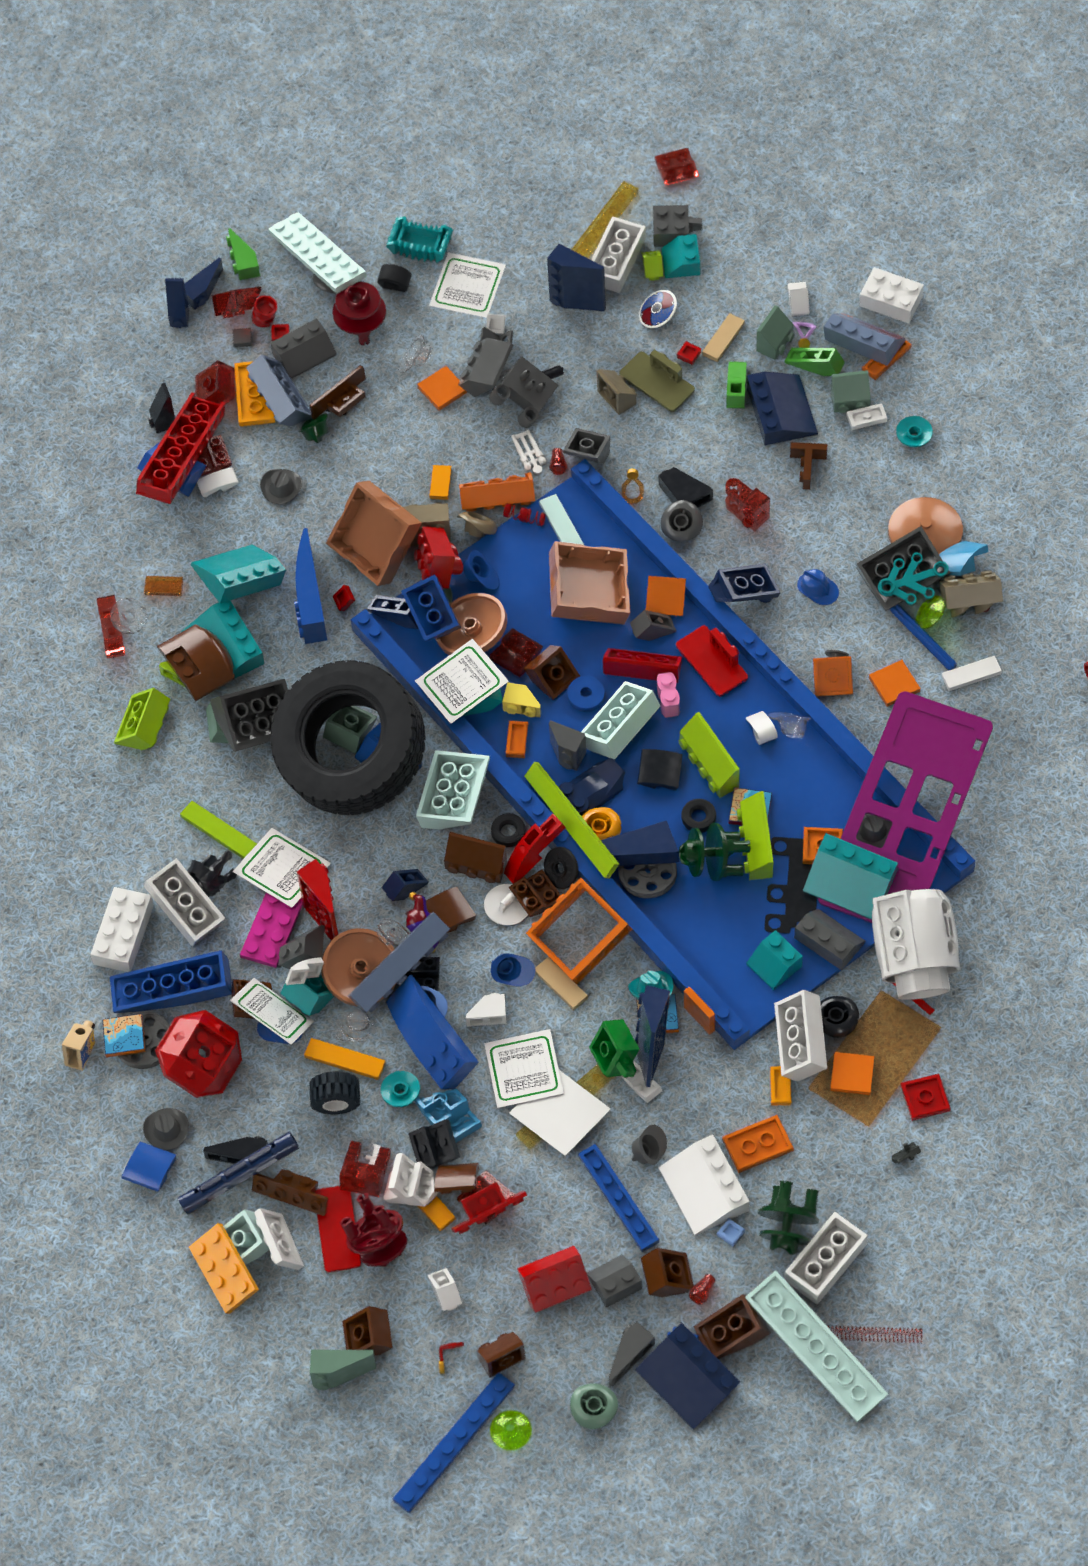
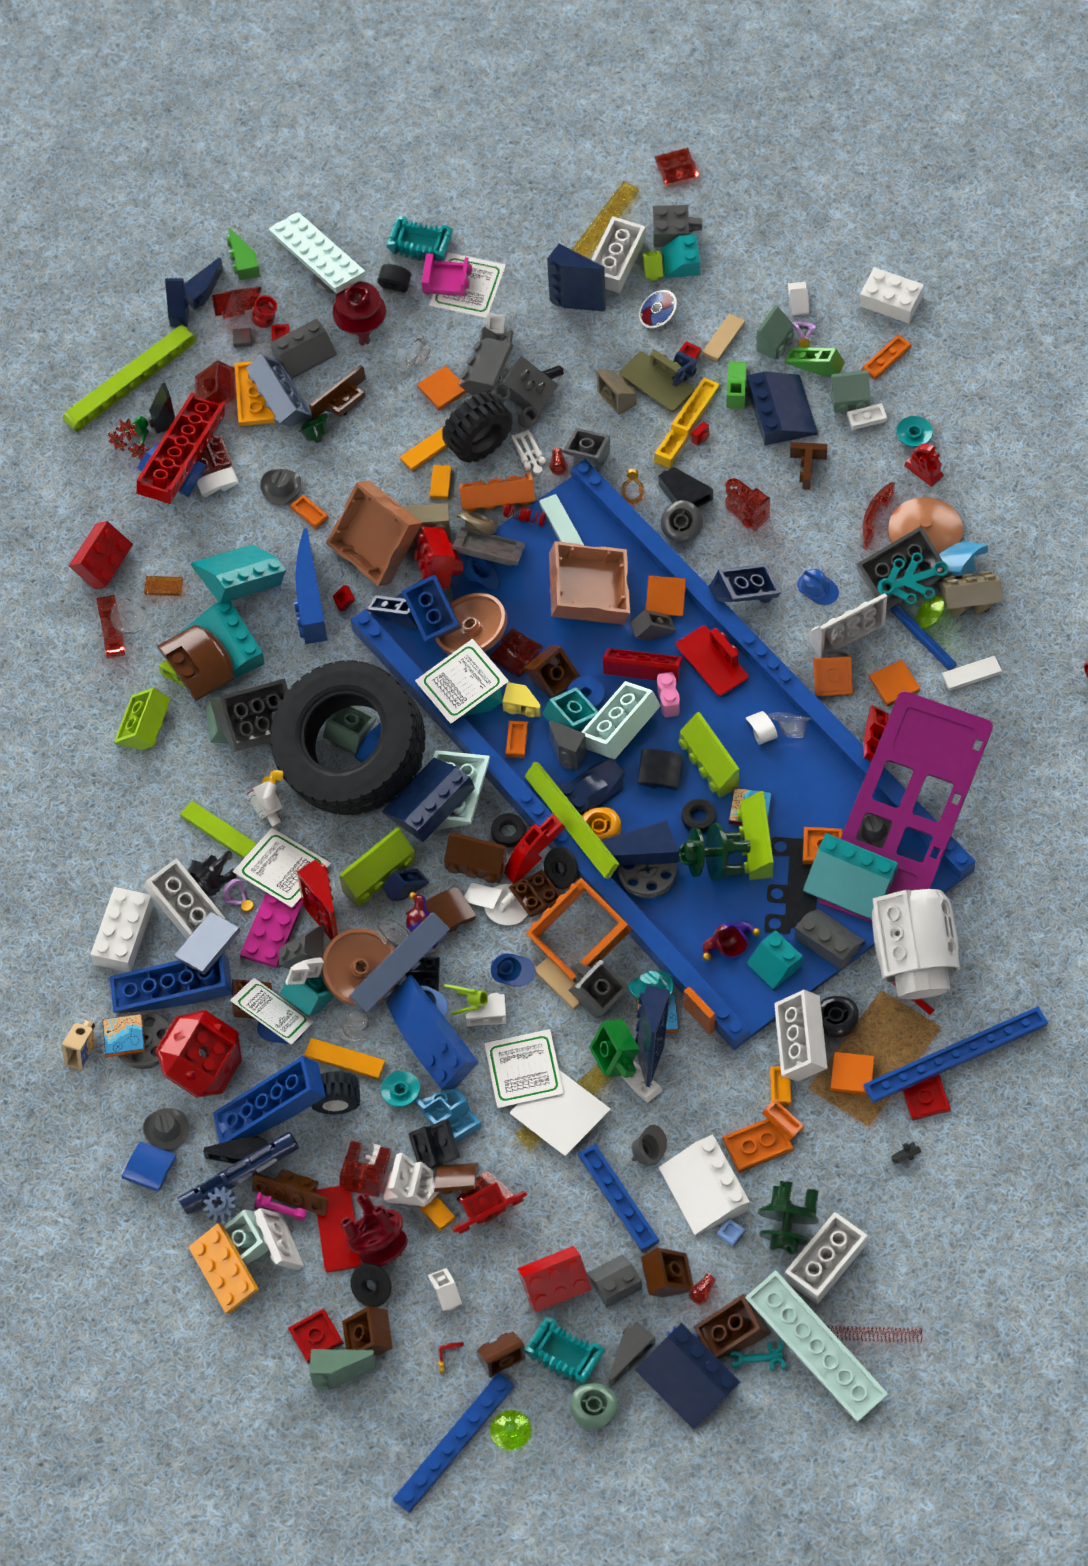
(100, 555): none -> red piece
(127, 429): none -> clear red plant
(129, 378): none -> lime beam
(207, 943): none -> tile
(221, 1205): none -> sand blue gear
(247, 905): none -> lavender piece
(265, 799): none -> white torso
(266, 1203): none -> dark pink bar
(271, 1101): none -> blue slope
(309, 511): none -> orange tile
(315, 1333): none -> red tile
(375, 867): none -> lime slope
(382, 1283): none -> black wheel
(424, 451): none -> light orange tile
(429, 798): none -> dark blue slope
(446, 277): none -> dark pink panel
(474, 997): none -> lime plant
(477, 427): none -> black tyre
(482, 895): none -> white sticker
(488, 546): none -> flat silver piece
(563, 1352): none -> teal piece
(570, 710): none -> teal slope
(596, 986): none -> dark grey hinge
(685, 423): none -> yellow slope
(687, 369): none -> dark blue bracket
(700, 434): none -> red plate
(729, 939): none -> dark red piece
(773, 1356): none -> teal bar
(782, 1119): none -> orange tile
(849, 626): none -> white slope
(862, 337): sand blue slope -> none
(874, 729): none -> red slope
(883, 498): none -> clear red slope
(925, 464): none -> red piece
(955, 1055): none -> blue plate

